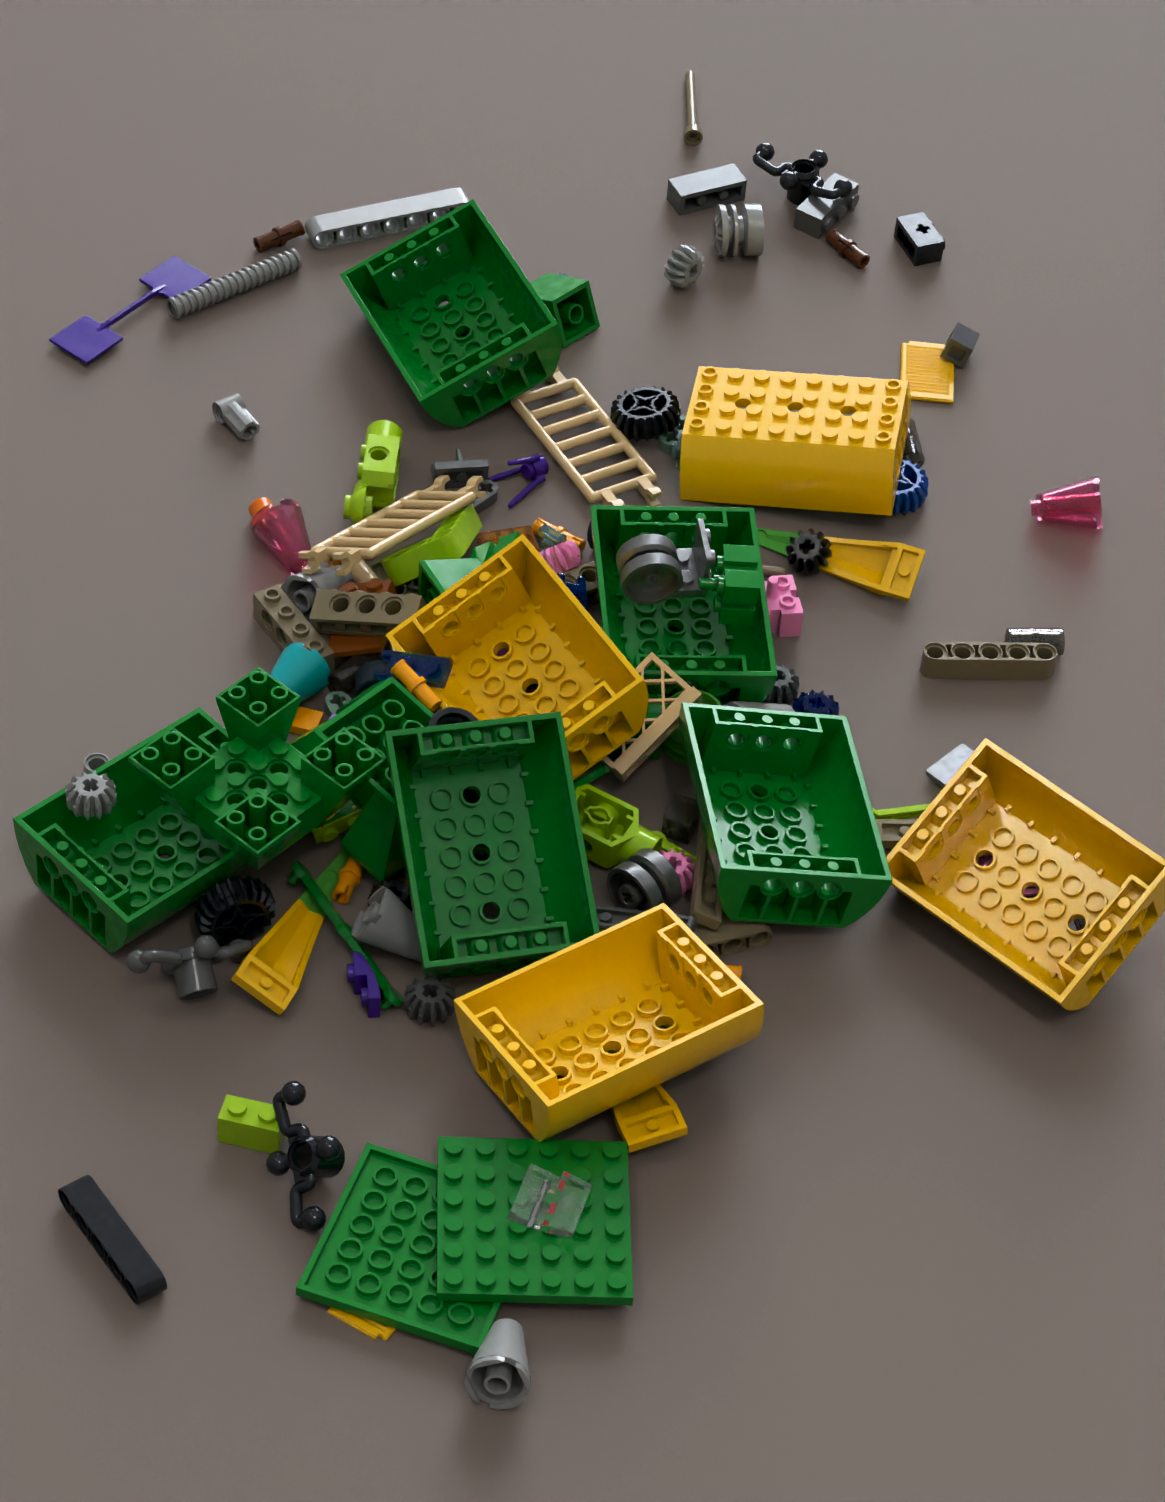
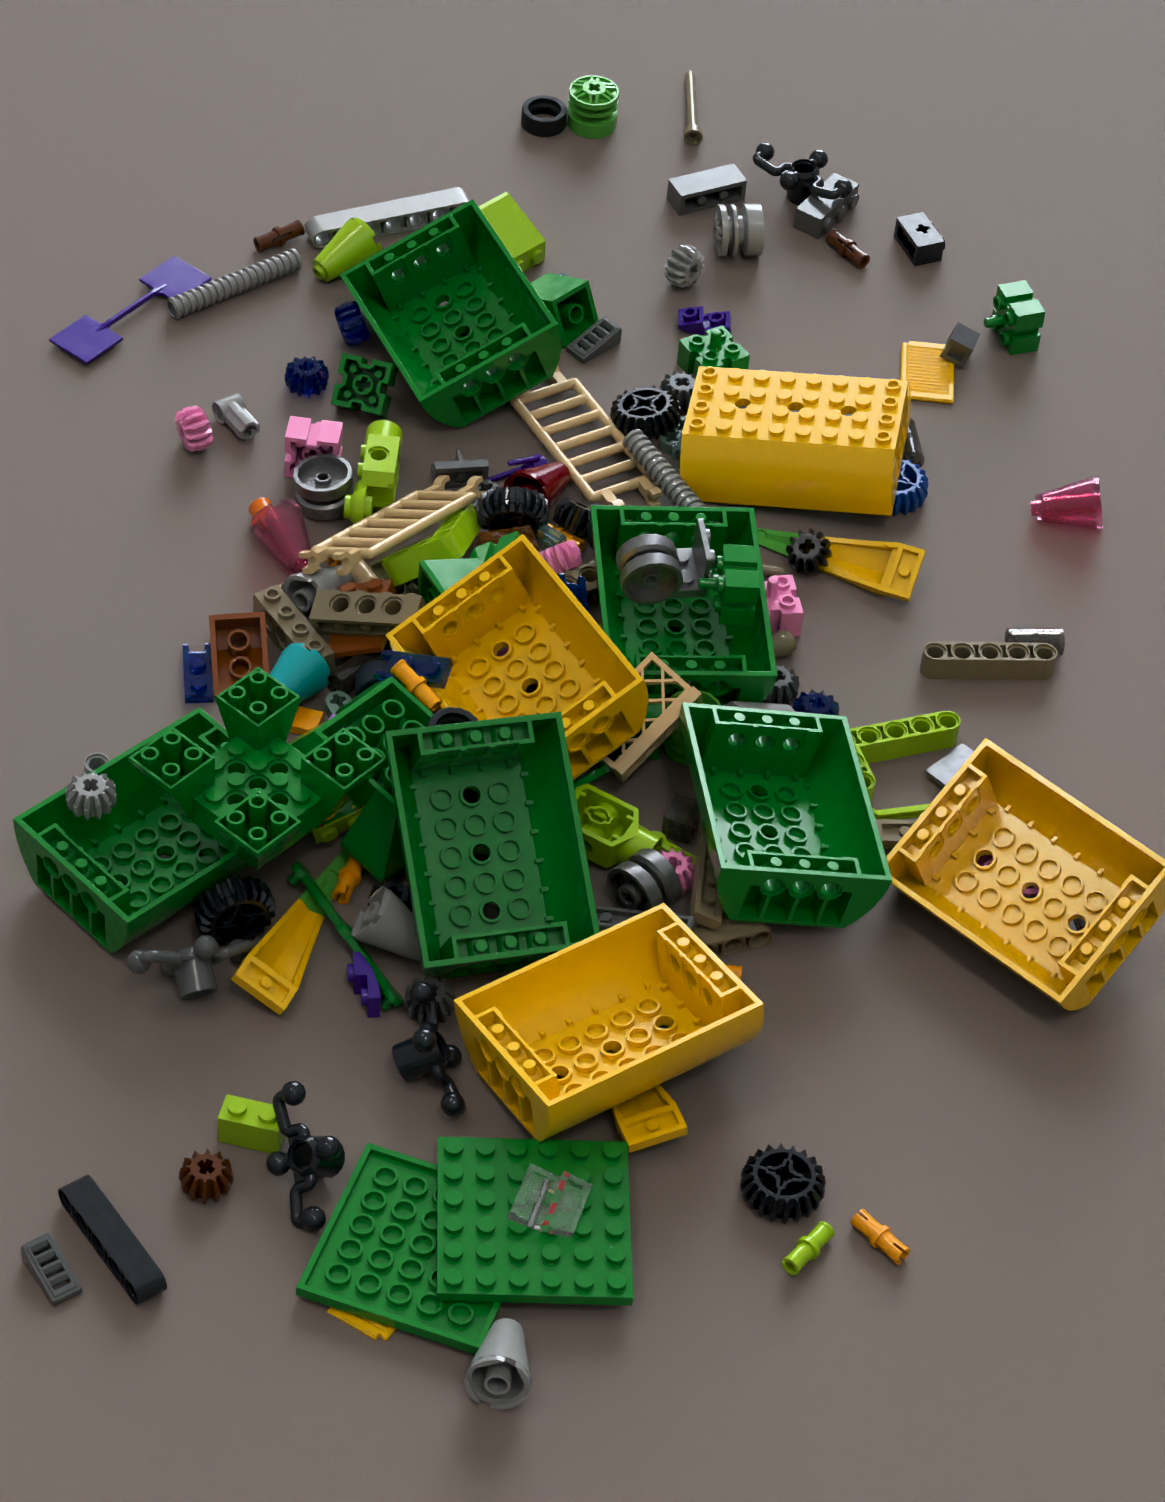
(42, 1251): none -> dark grey slope
(194, 428): none -> bright pink gear
(198, 675): none -> clear blue hinge
(206, 1176): none -> reddish brown gear
(237, 647): none -> dark orange slope
(306, 376): none -> clear blue gear
(310, 439): none -> bright pink brick
(322, 486): none -> flat silver wheel
(346, 249): none -> lime cone
(352, 323): none -> clear blue gear
(364, 385): none -> green brick
(429, 1052): none -> black wheel
(512, 508): none -> black gear
(515, 230): none -> lime slope
(544, 126): none -> black tyre
(547, 479): none -> dark red cone
(572, 516): none -> black gear
(592, 106): none -> bright green wheel
(604, 329): none -> dark grey slope
(660, 470): none -> light grey piece
(681, 386): none -> dark grey gear
(696, 322): none -> dark purple slope
(713, 350): none -> green brick
(783, 643): none -> dark tan cone
(799, 1192): none -> black gear
(808, 1248): none -> lime pin
(880, 1236): none -> light orange pin
(903, 739): none -> lime beam
(1016, 317): none -> green brick

